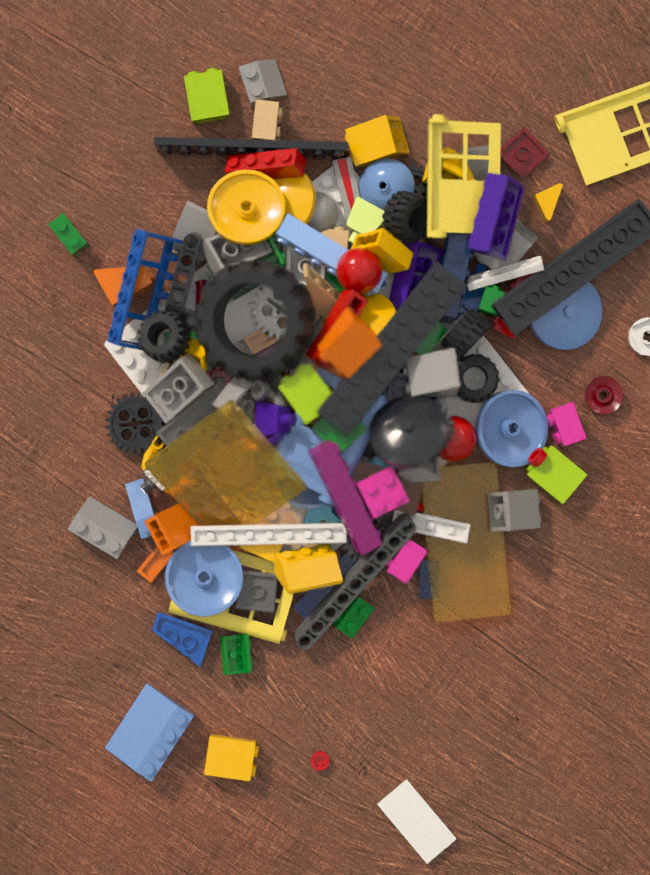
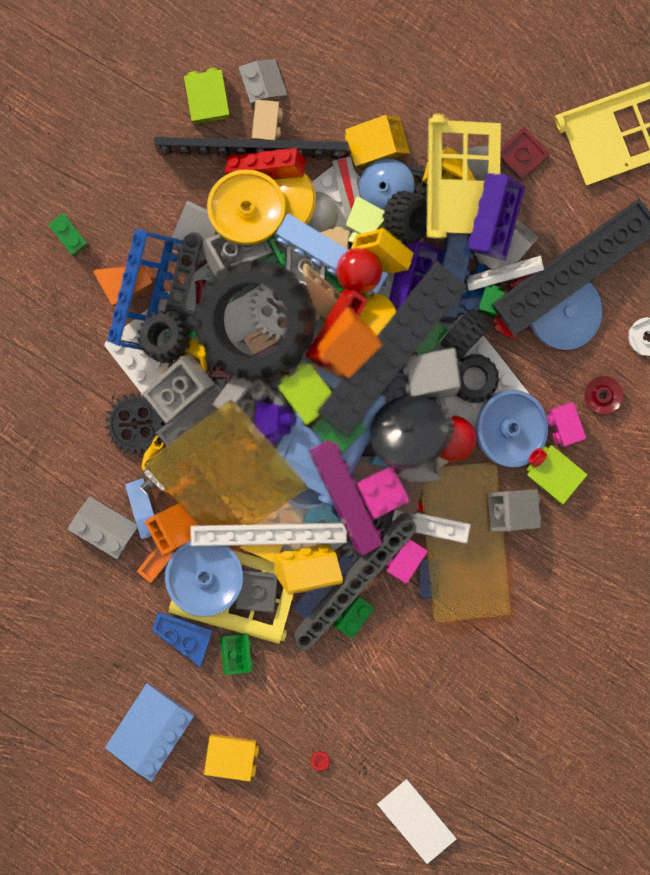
(547, 201): yellow slope -> none

